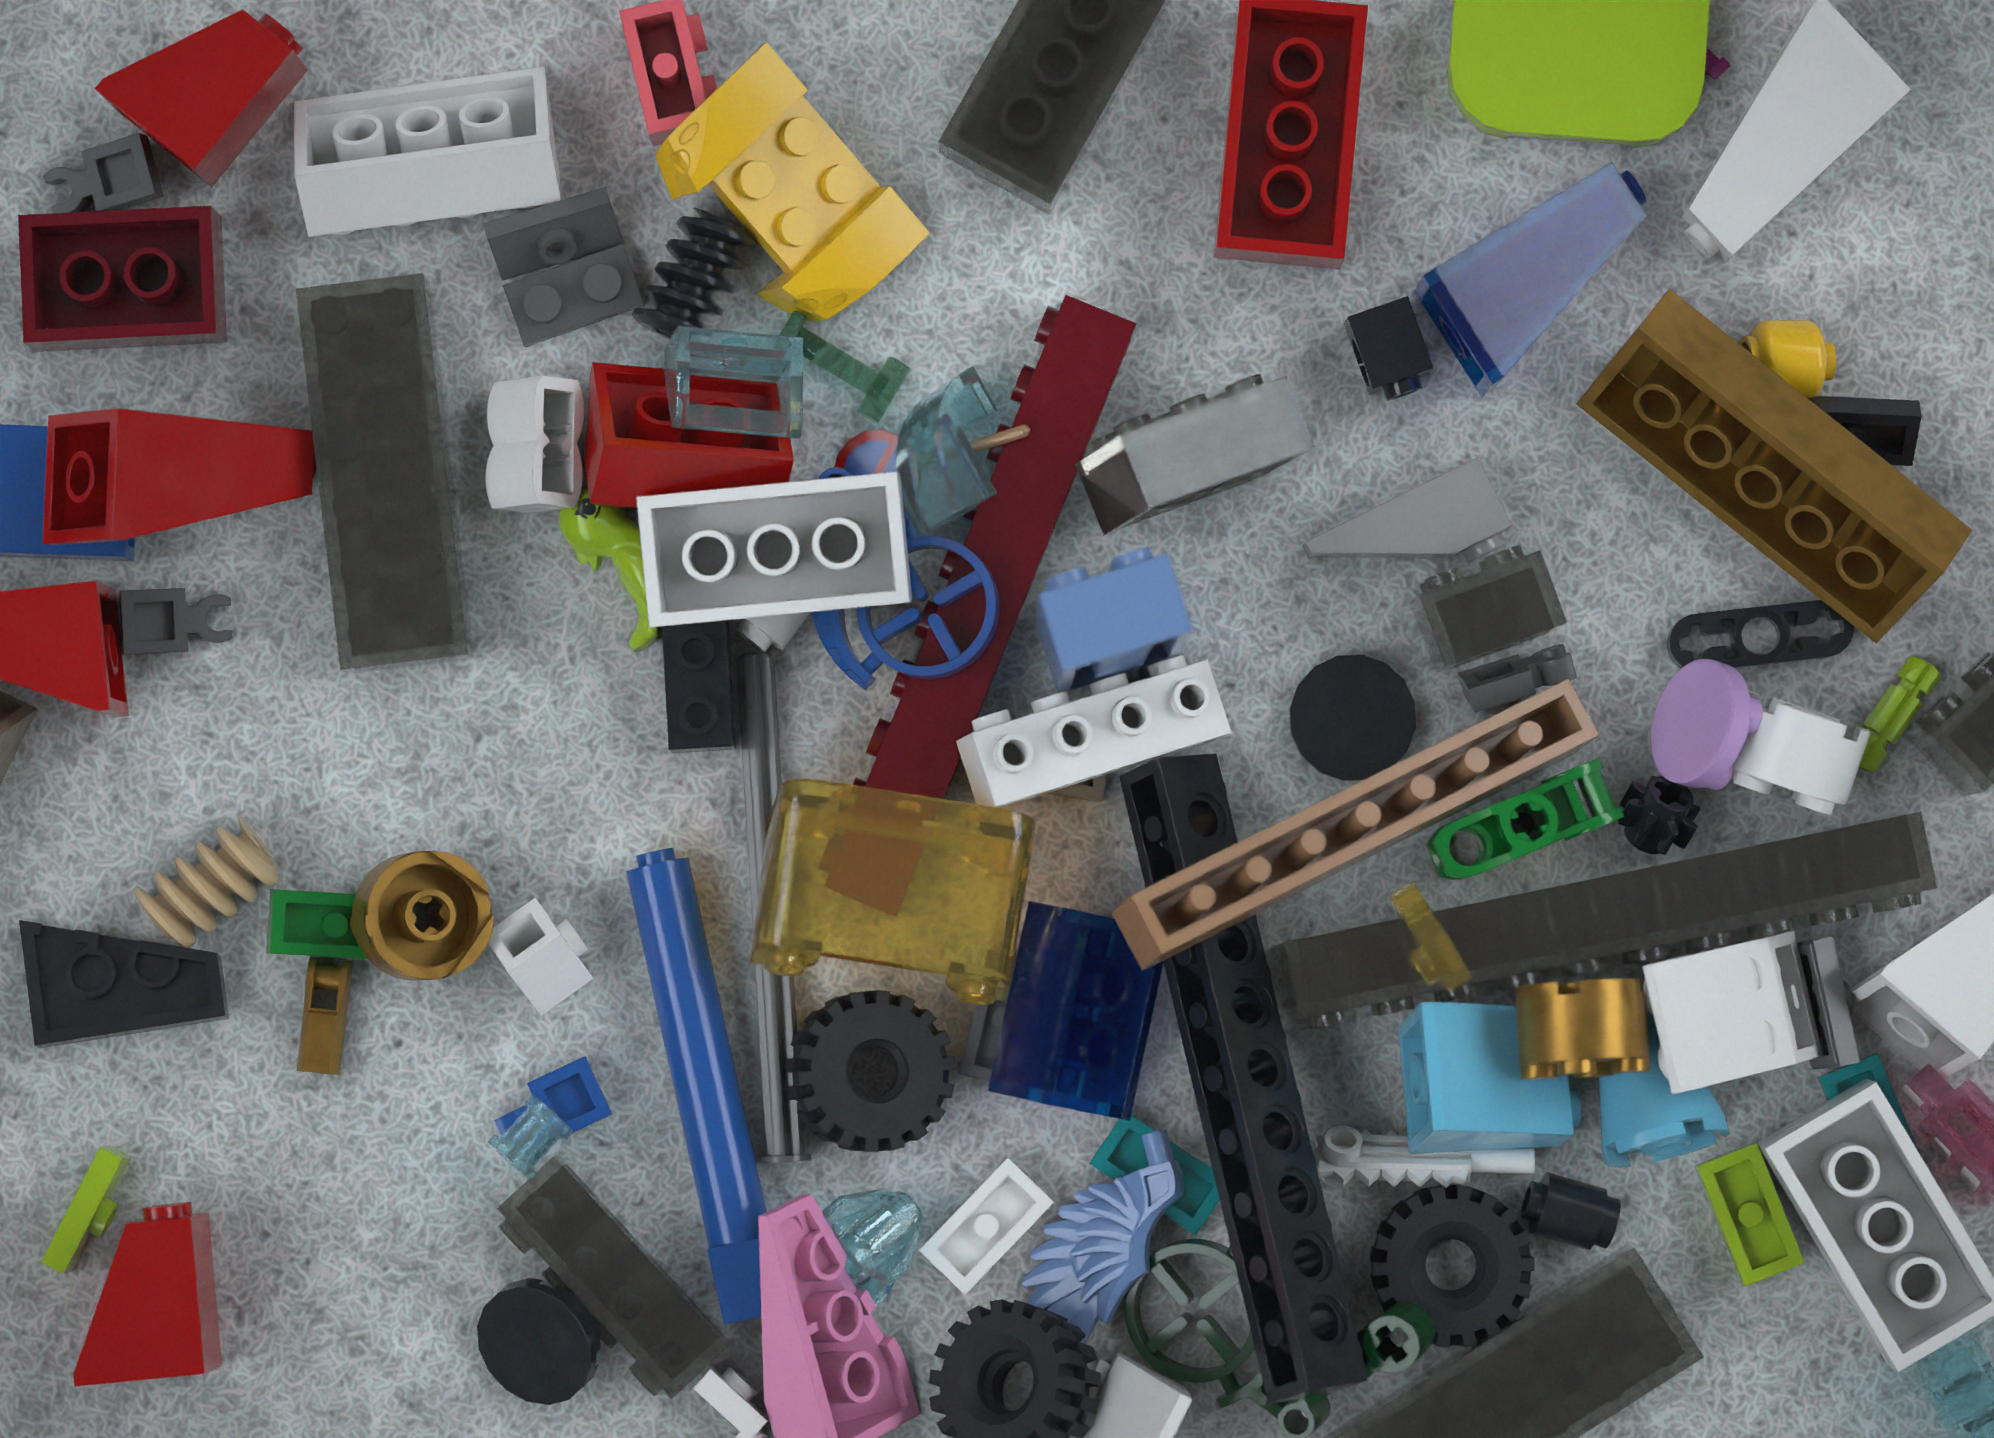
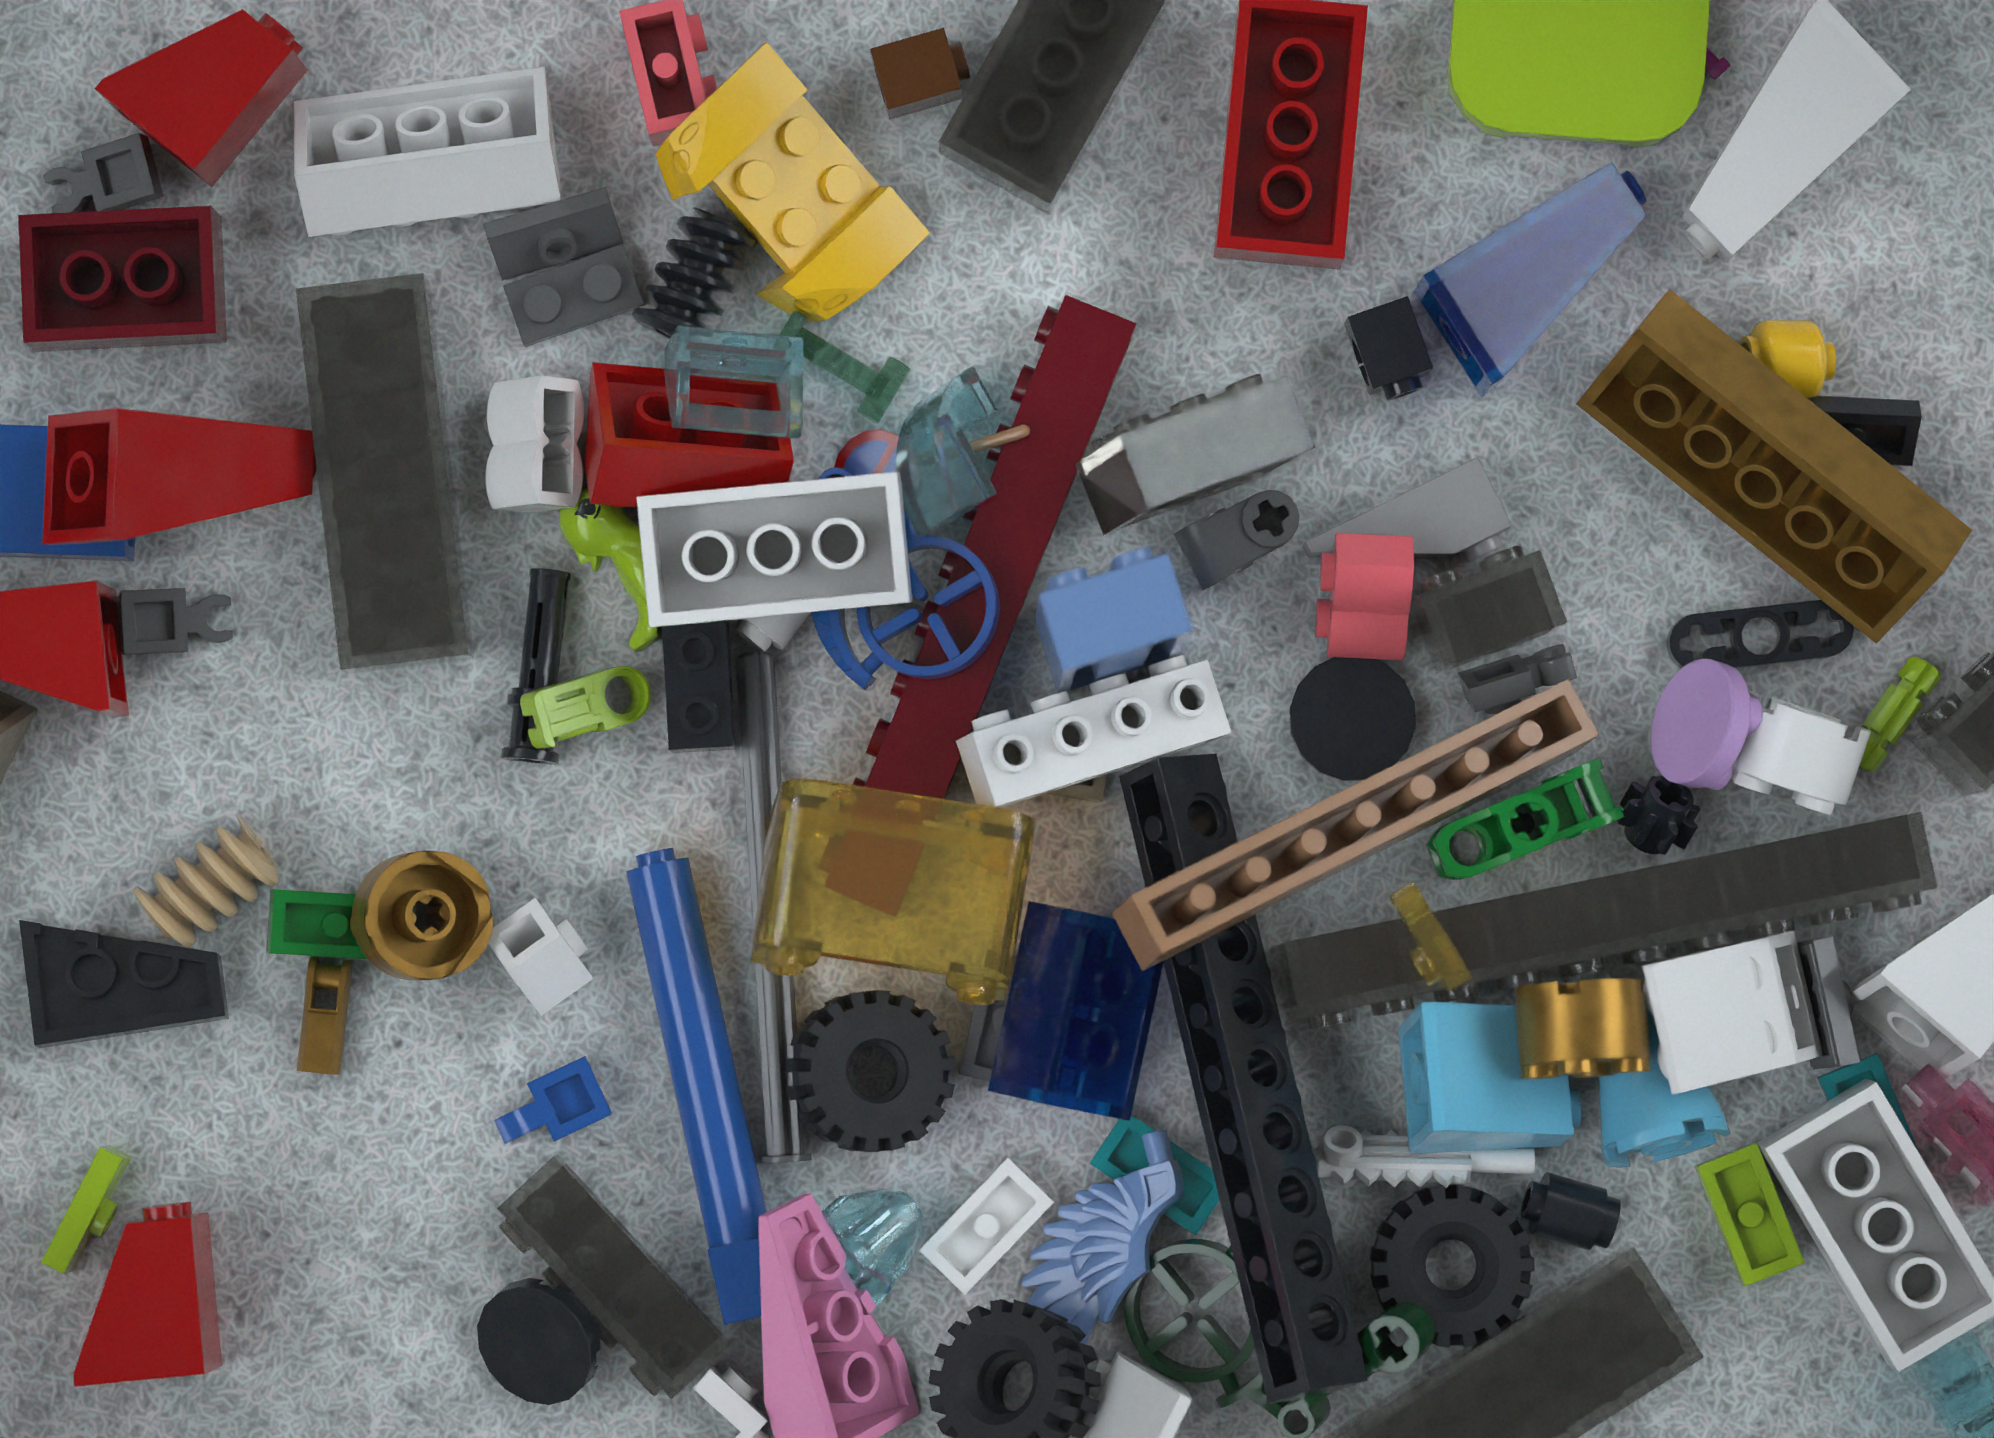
(530, 1137): clear light blue bush -> none
(539, 659): none -> black pin
(581, 705): none -> lime piece
(919, 72): none -> reddish brown brick
(1229, 542): none -> dark grey piece
(1368, 596): none -> coral brick

